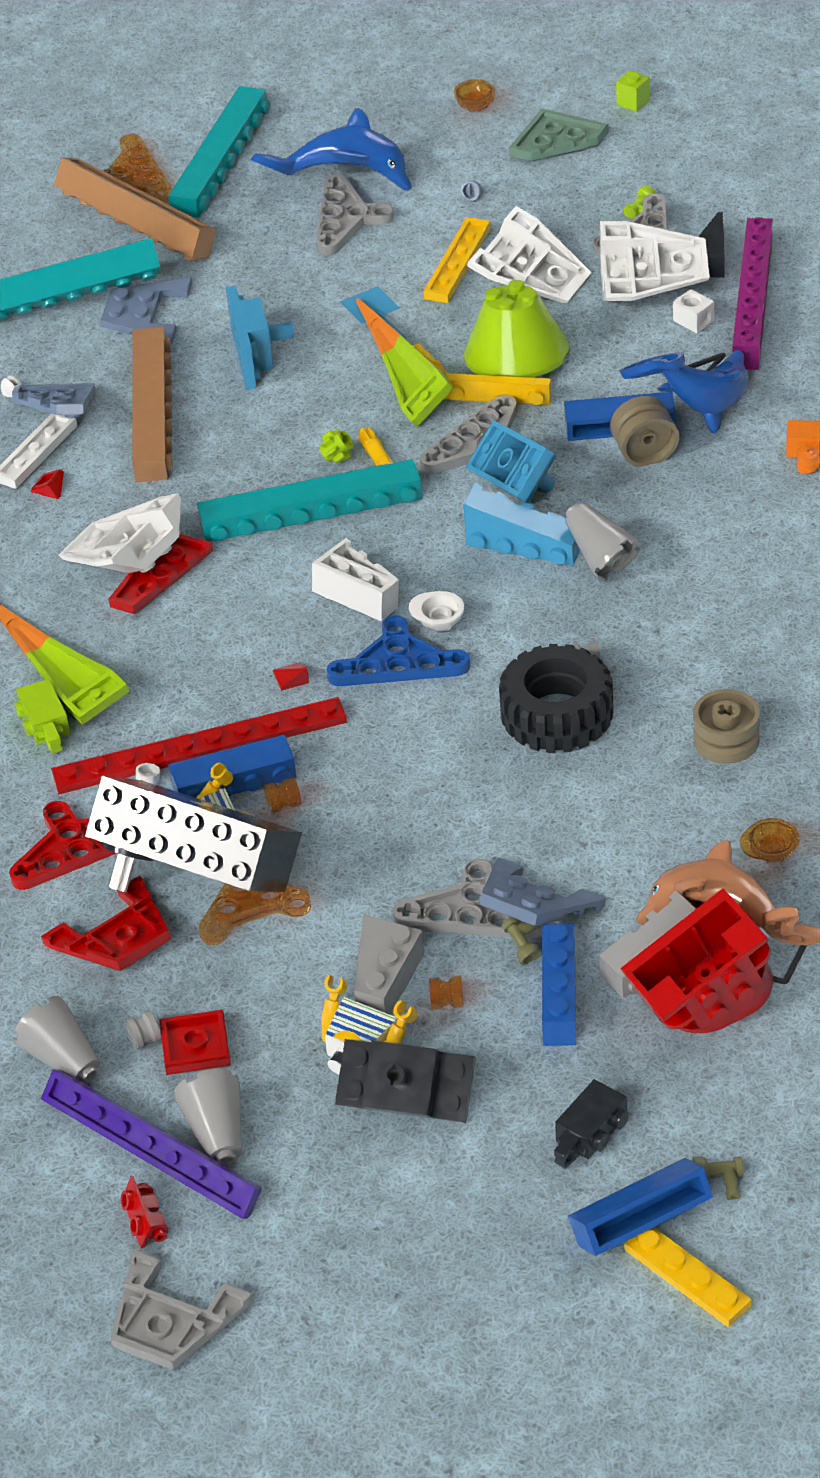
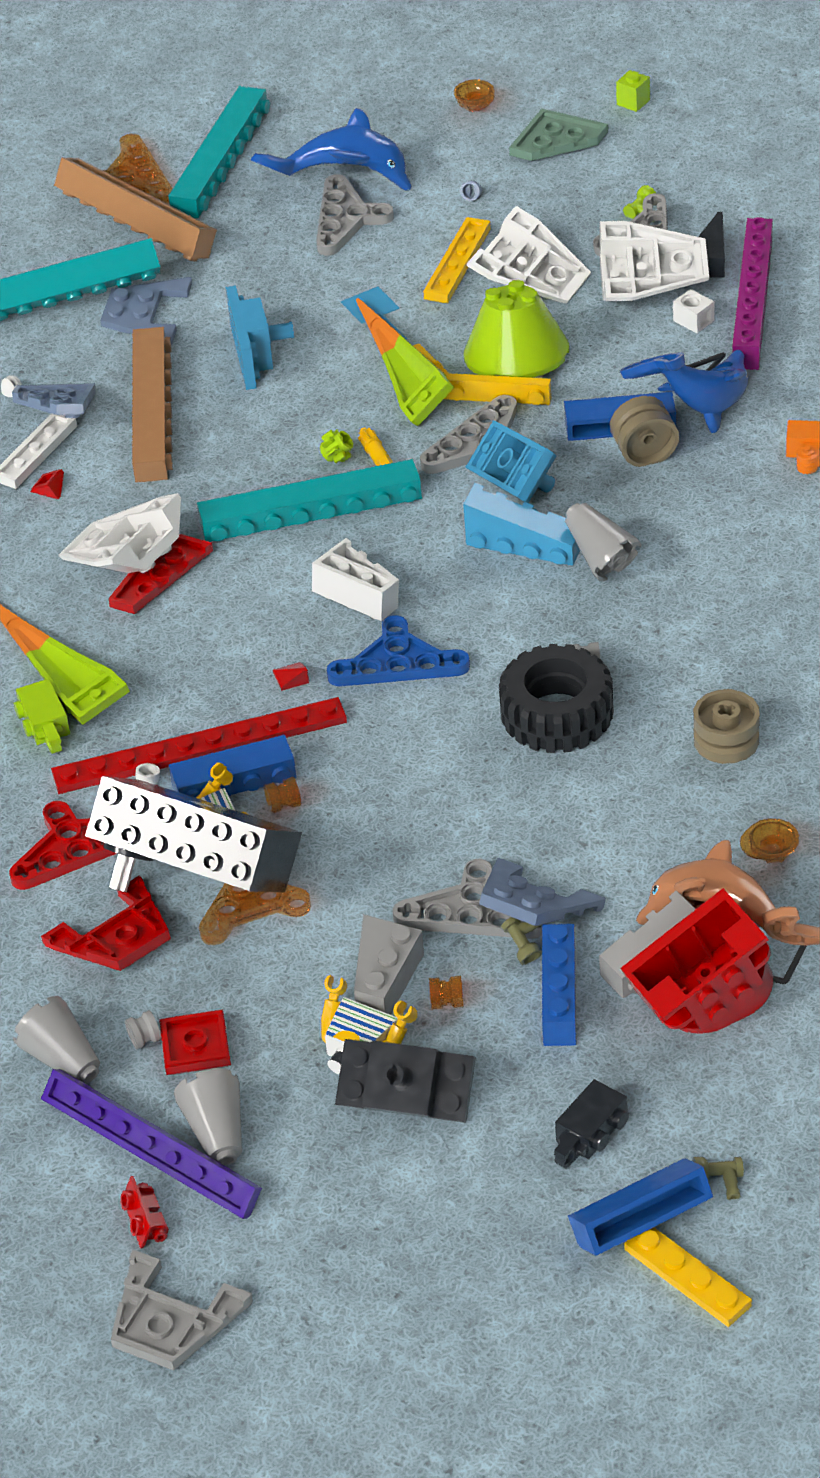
(437, 609): white piece -> none

